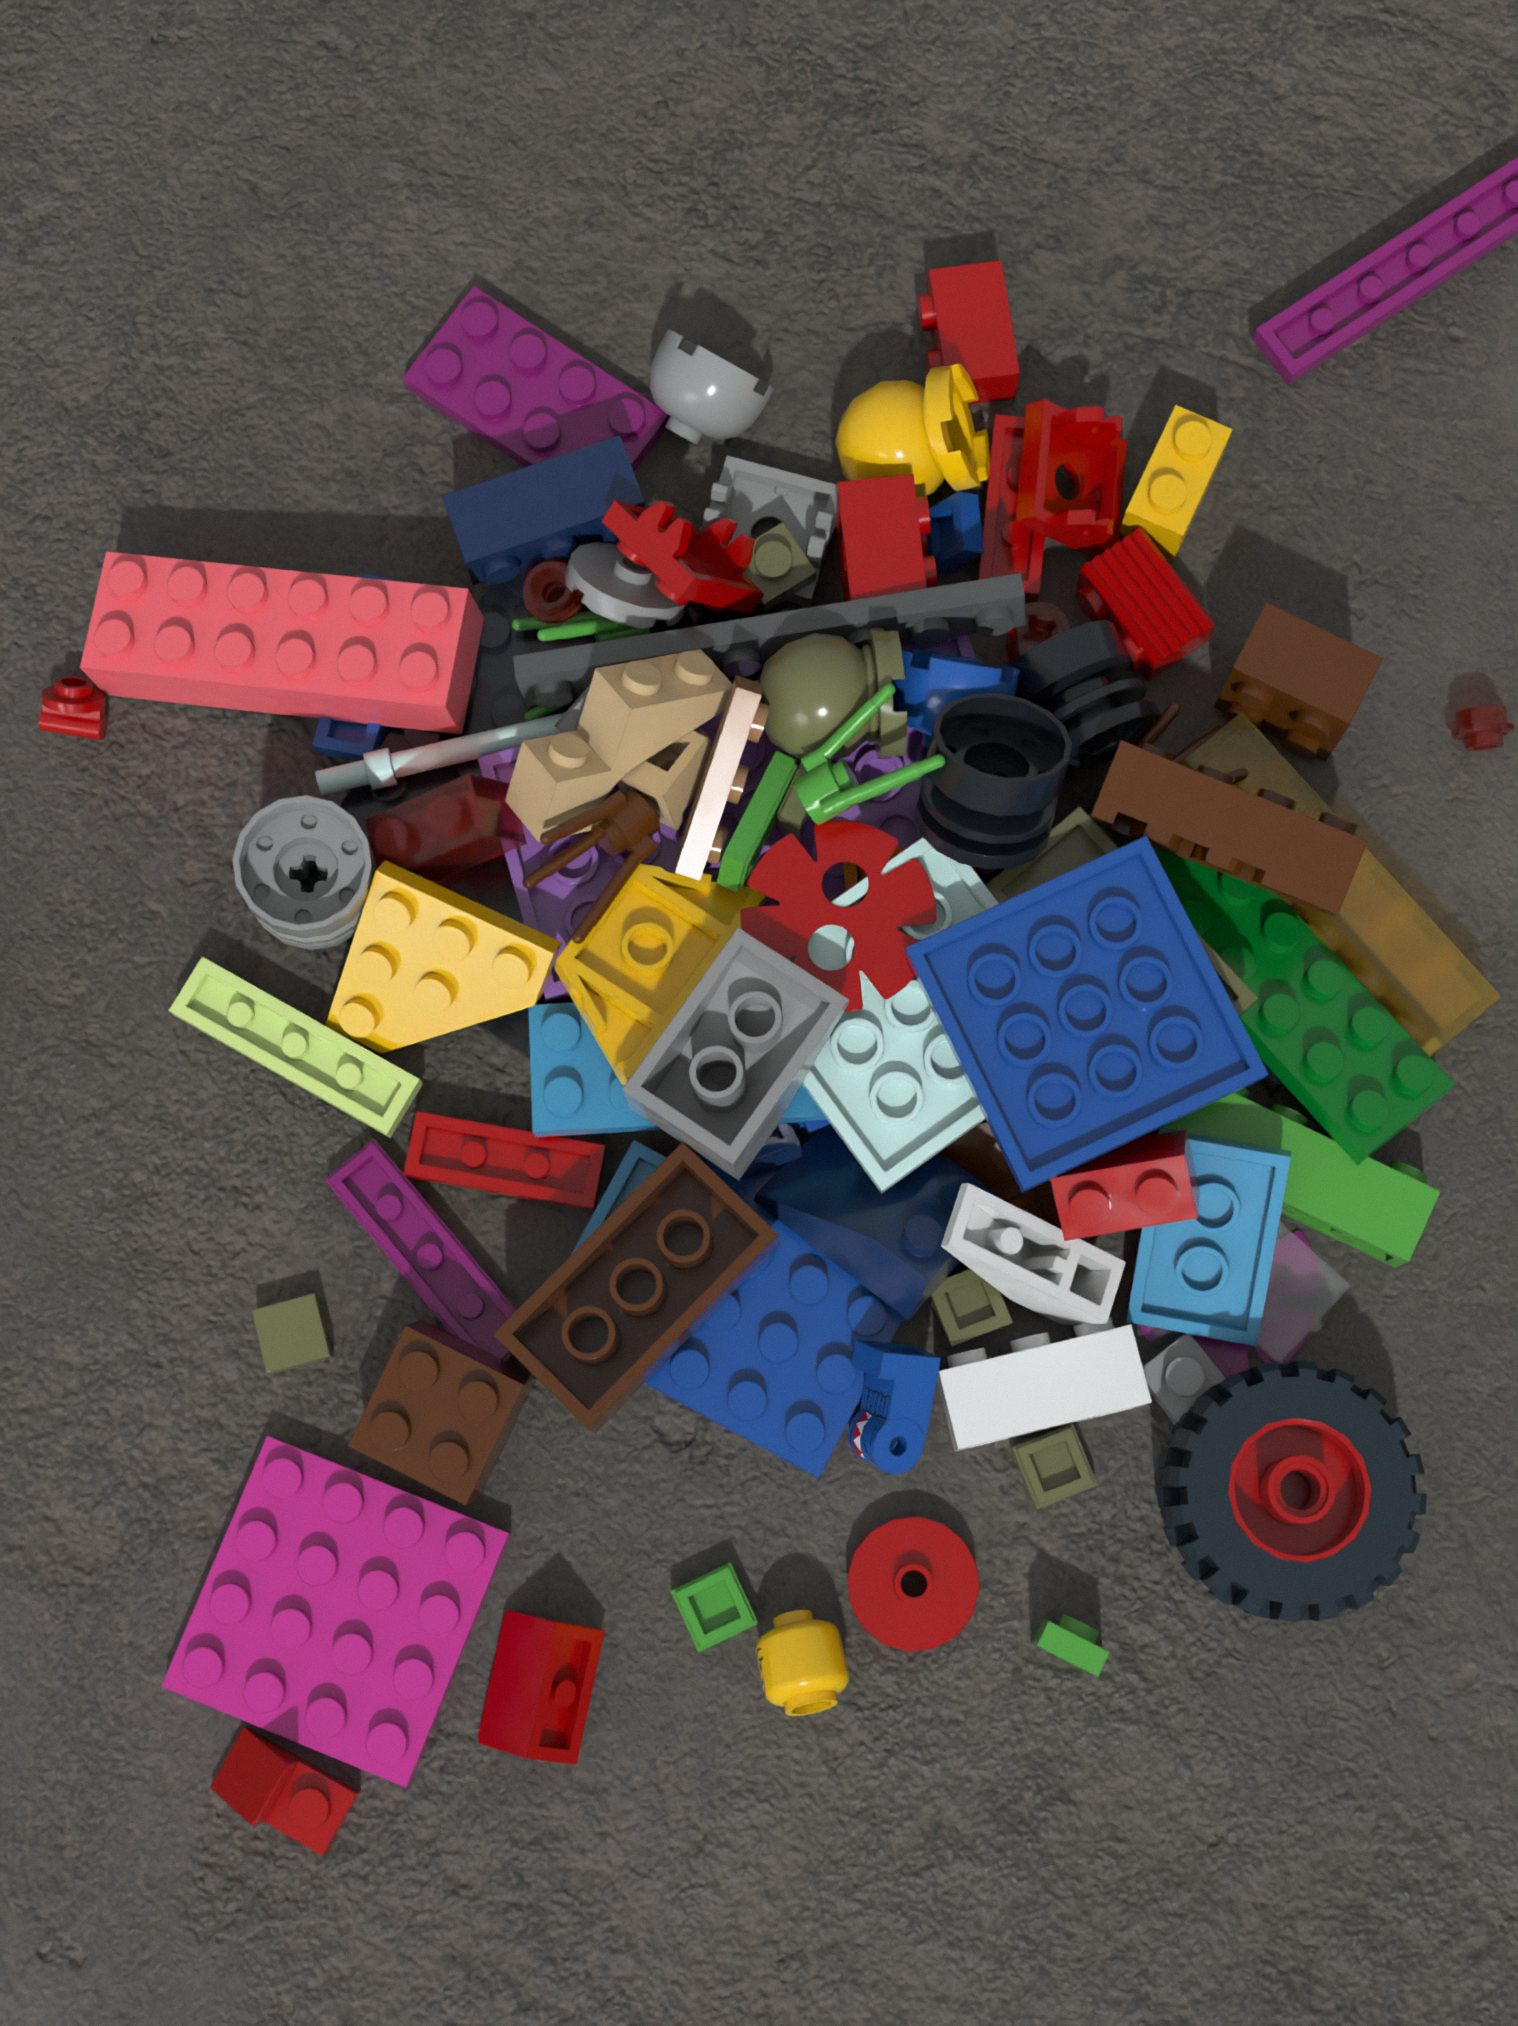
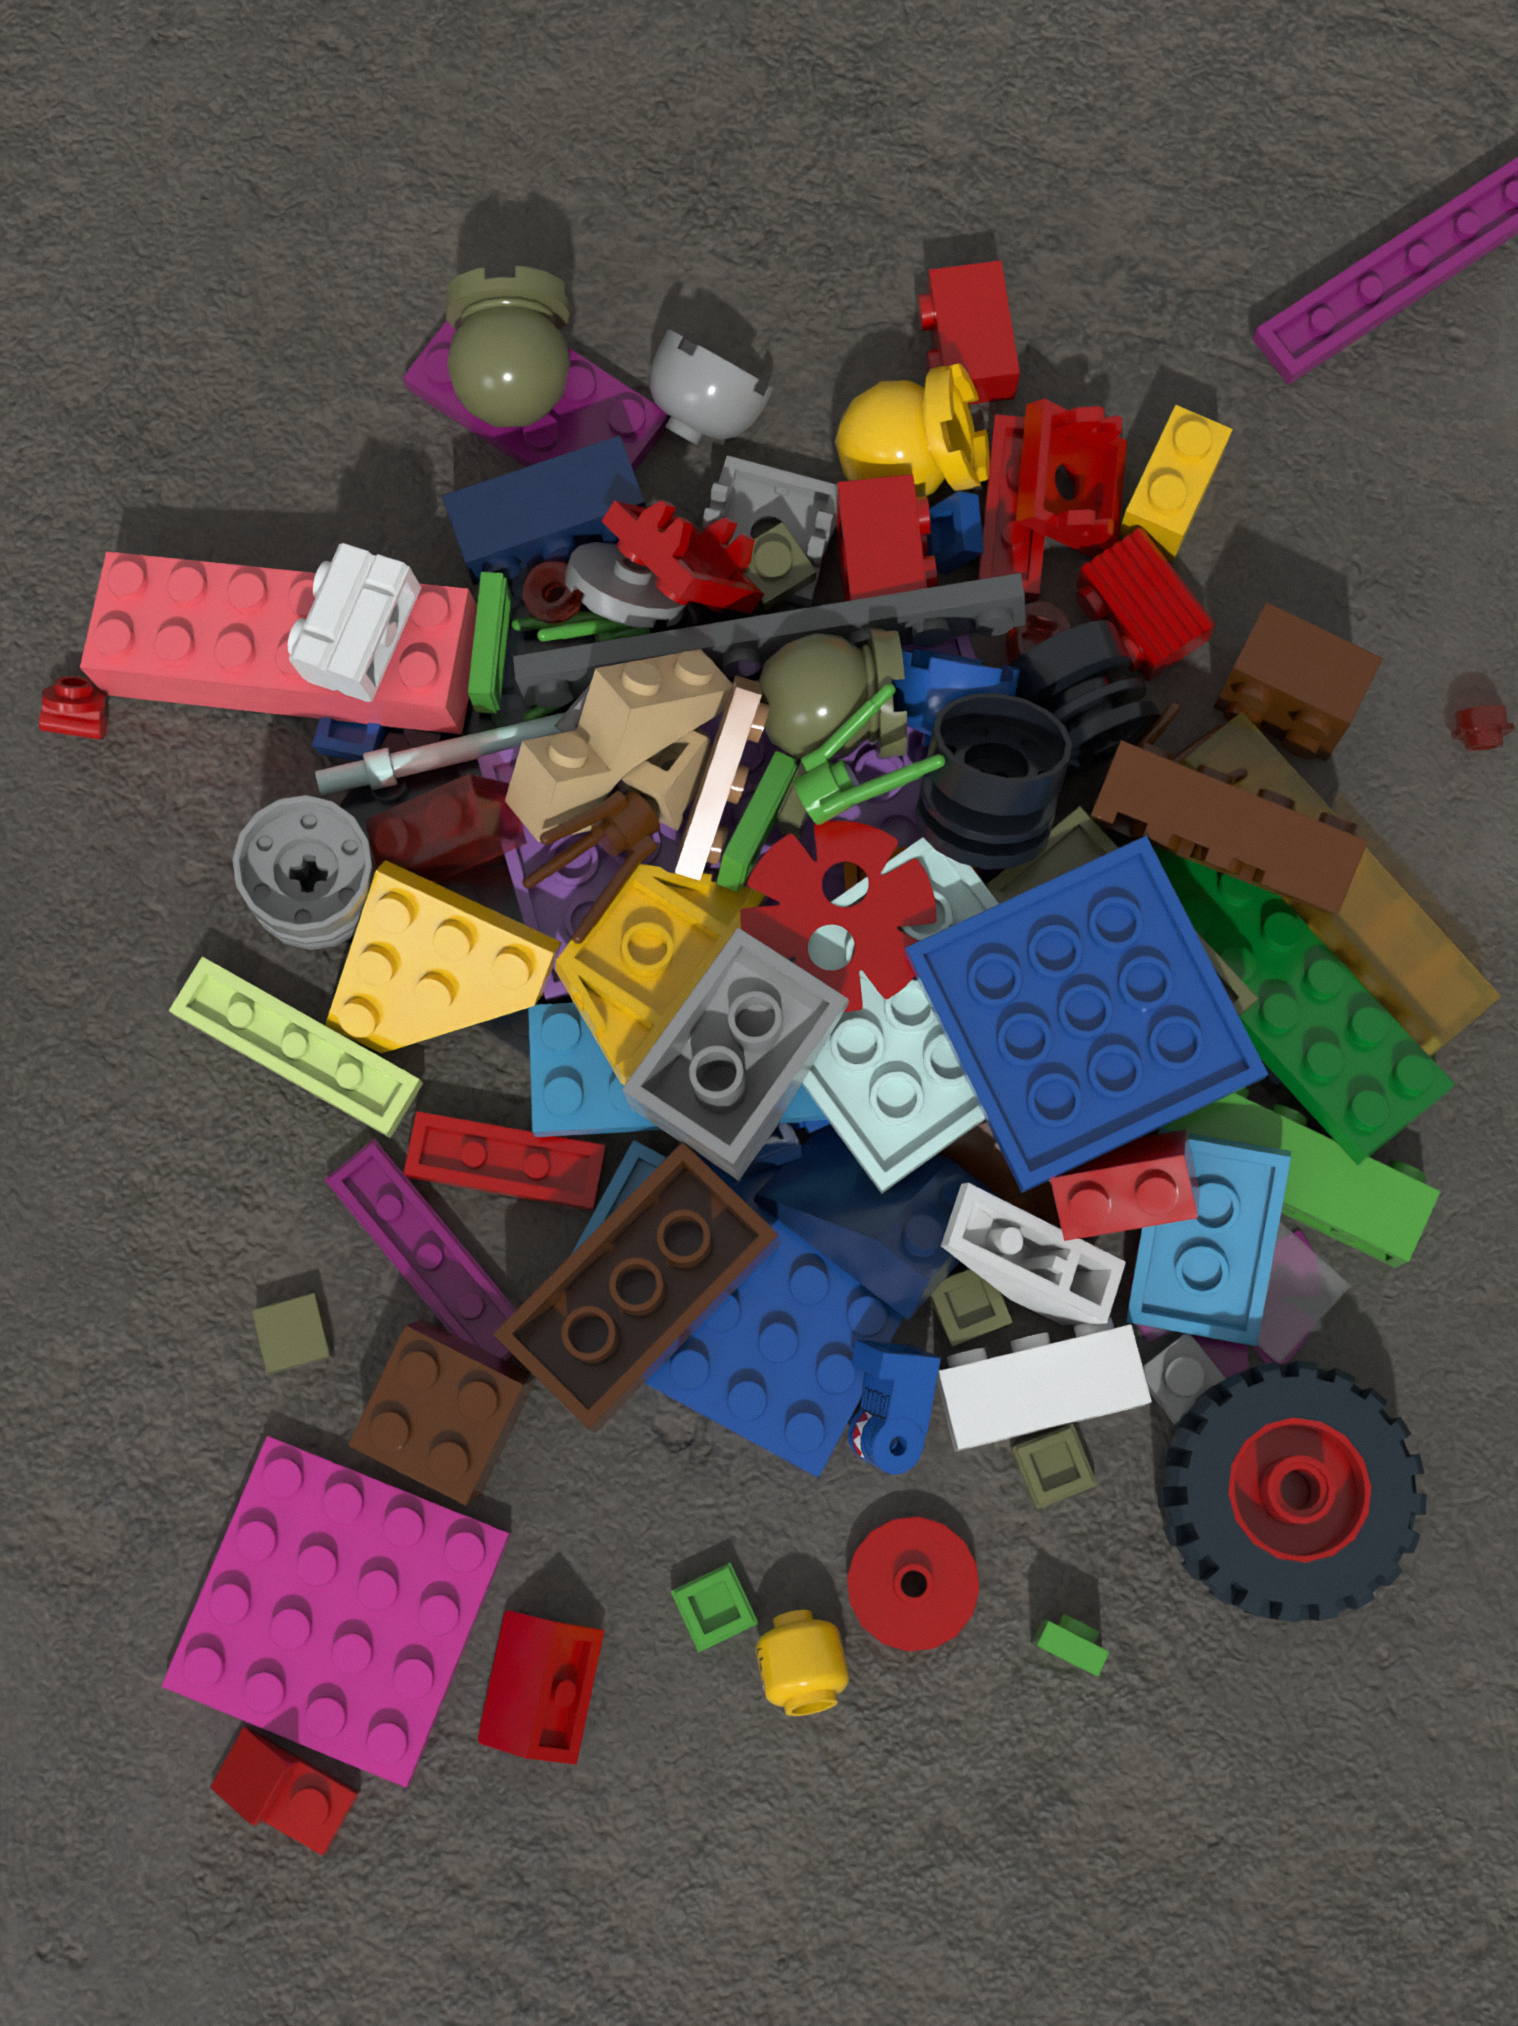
(353, 621): none -> white brick
(490, 643): none -> bright green tile
(508, 346): none -> olive tile

